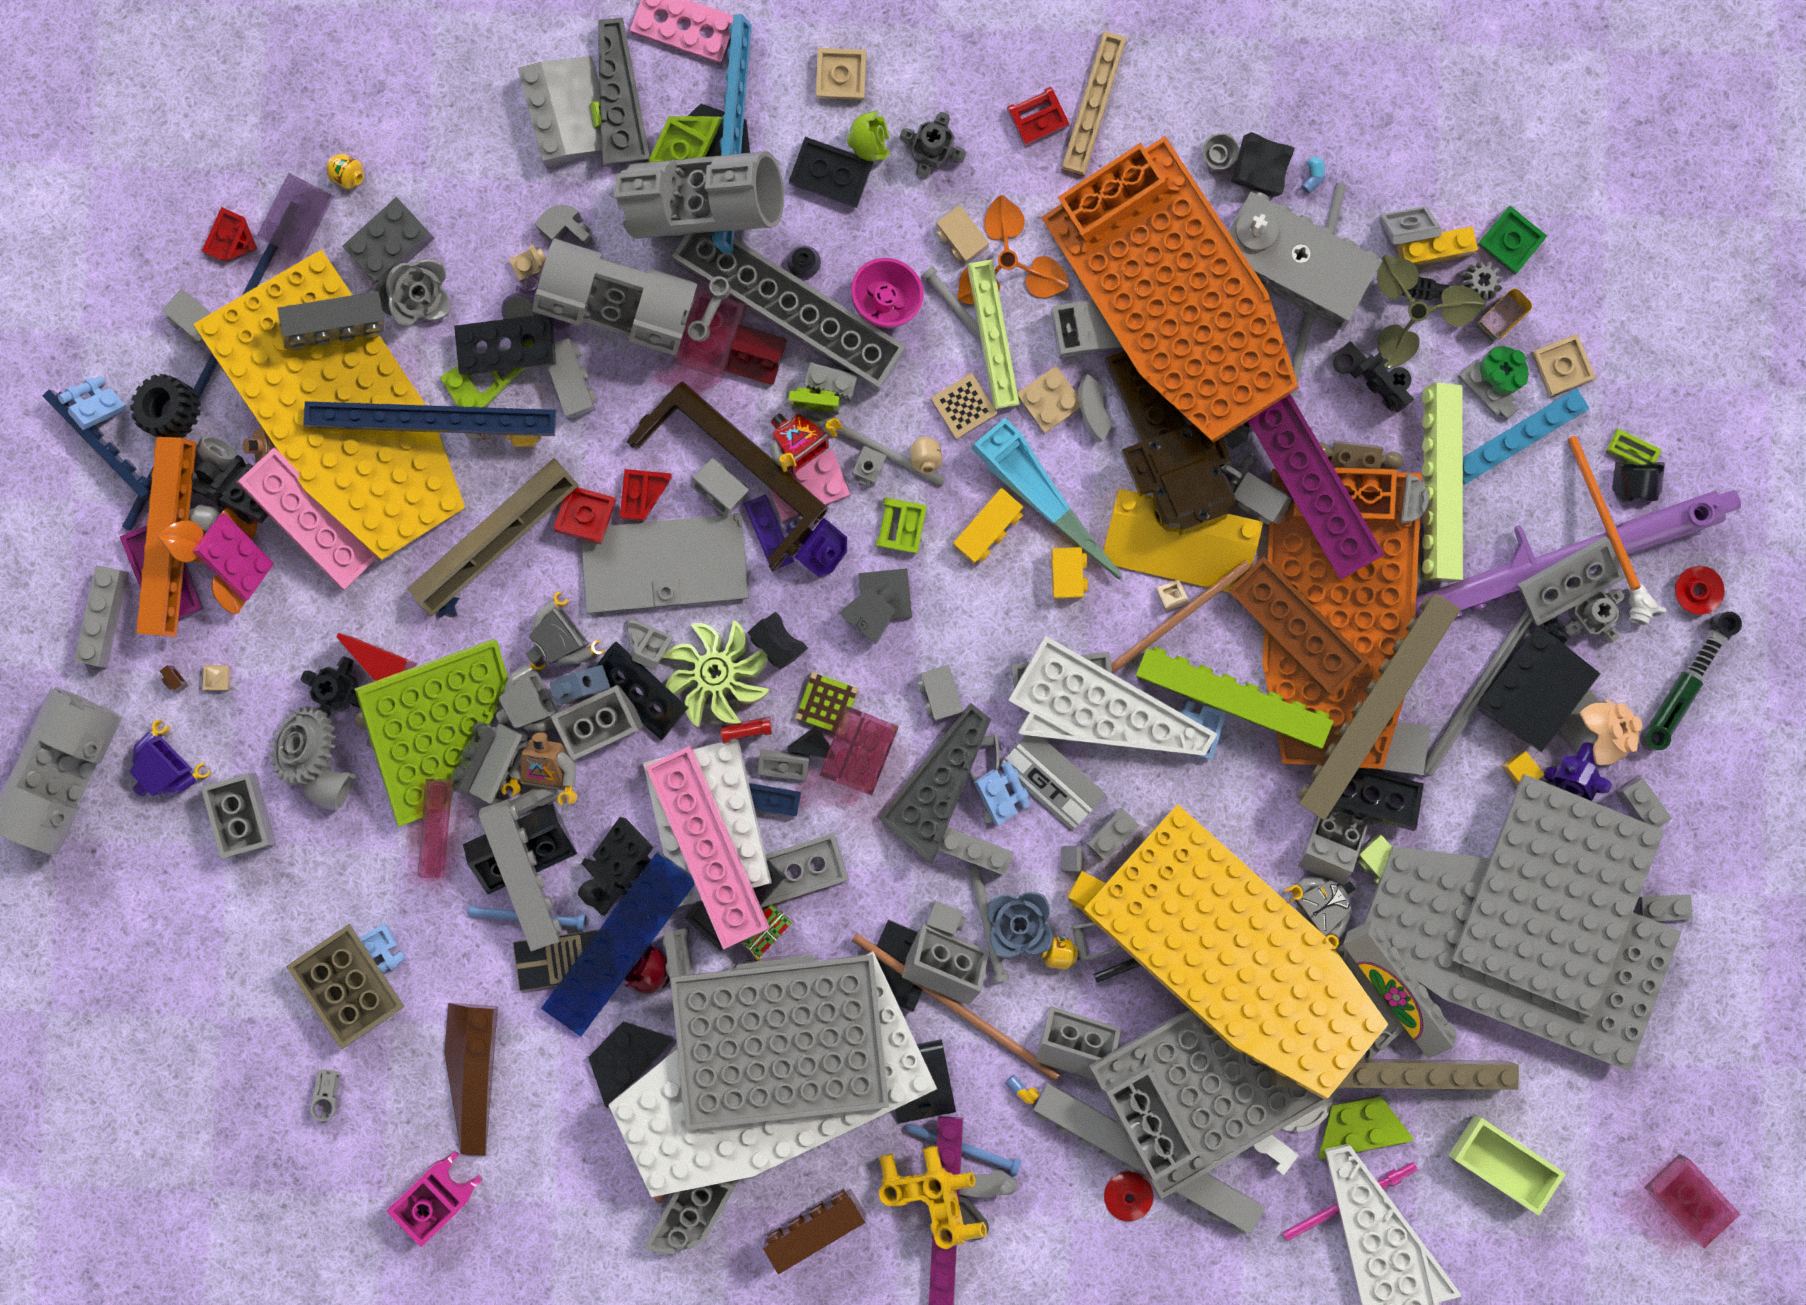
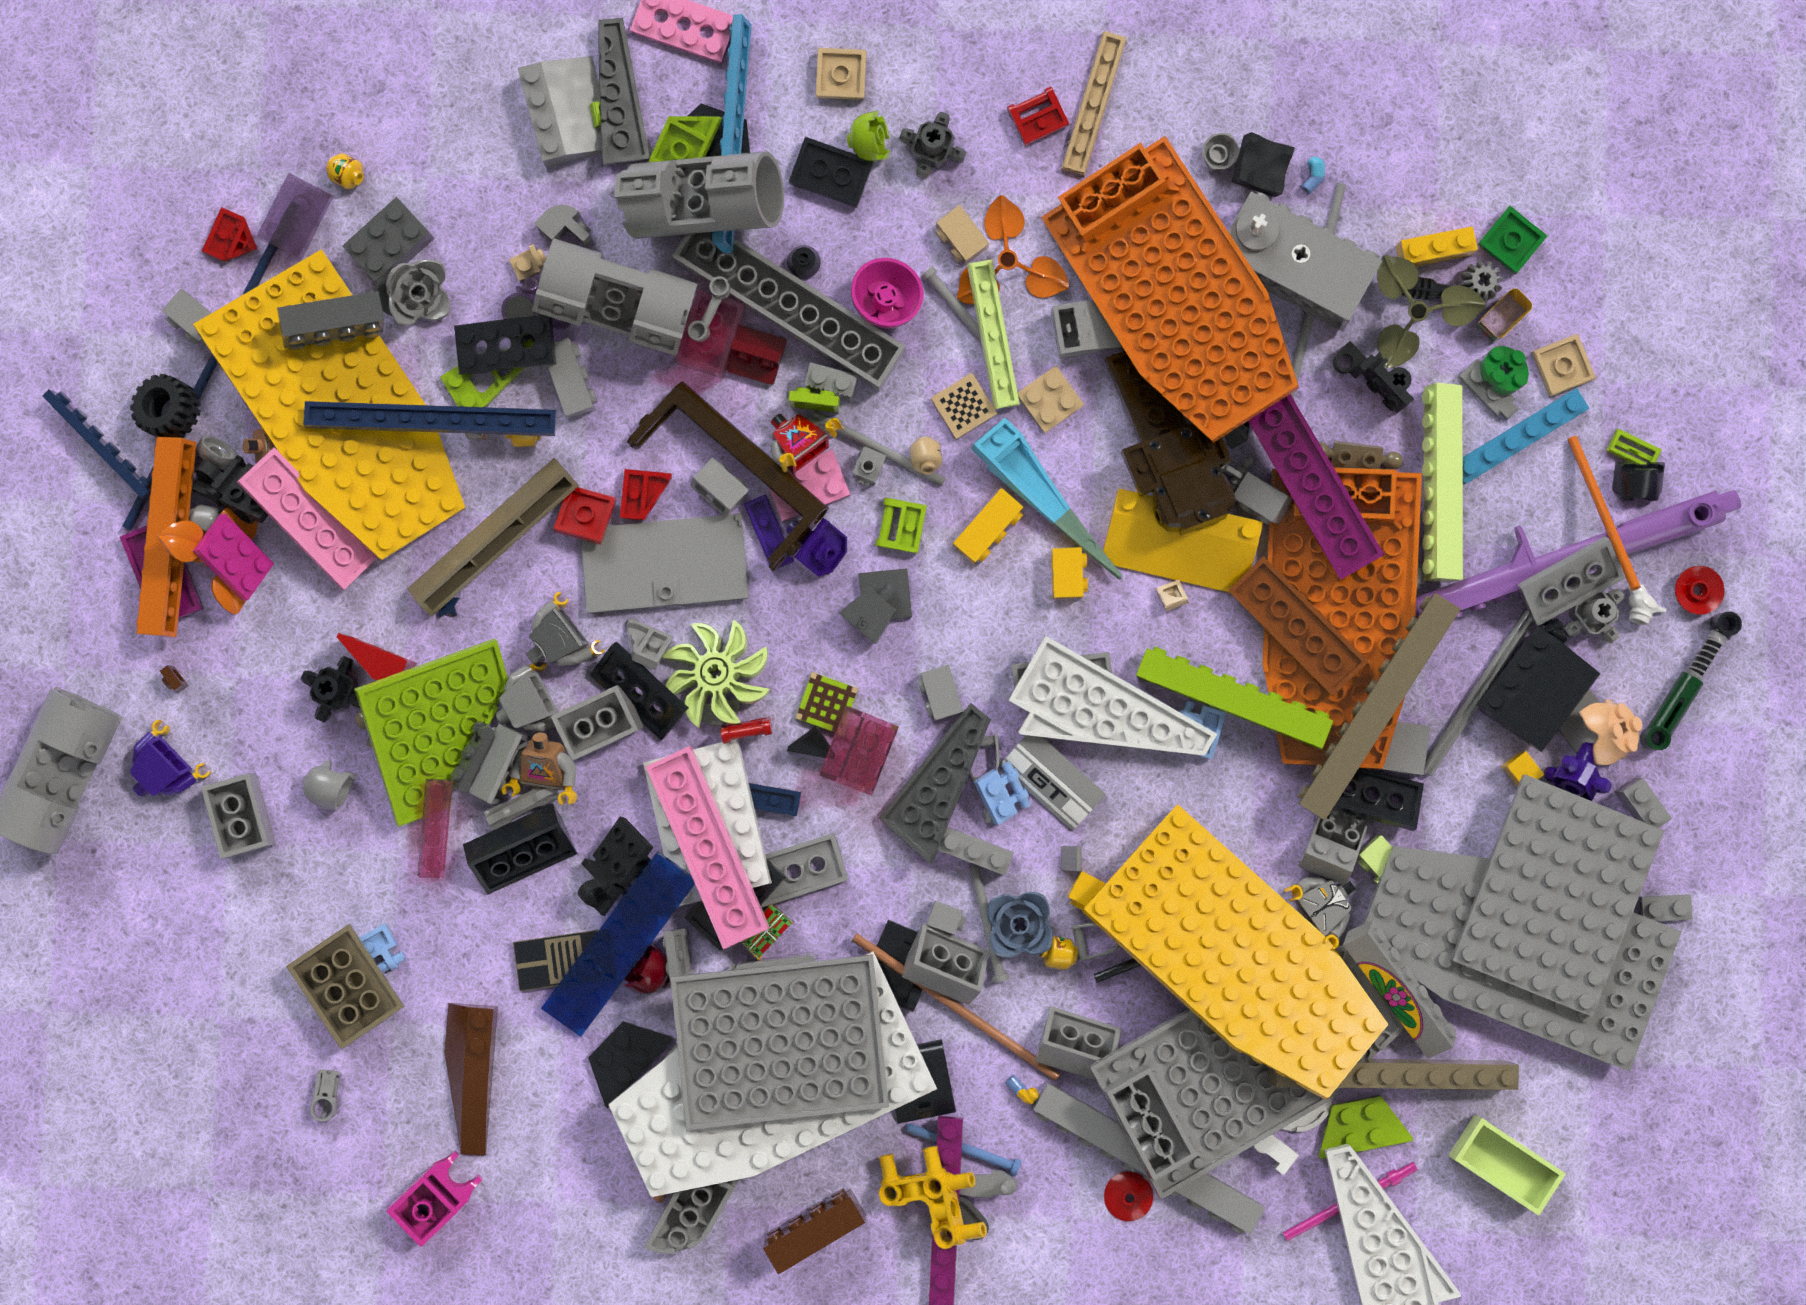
(95, 408): light blue plate -> none
(101, 616): light grey brick -> none
(216, 677): tan tile -> none
(302, 745): light grey gear -> none
(519, 874): light grey brick -> none
(571, 687): sand blue torso -> none
(579, 922): medium blue bar -> none
(775, 641): black brick -> none
(783, 765): light grey plate -> none
(1092, 407): light grey tile -> none
(1112, 834): light grey brick -> none
(1180, 616): nougat piece -> none
(1410, 225): light grey plate -> none
(1414, 499): light grey tile -> none
(1692, 1200): clear pink brick -> none

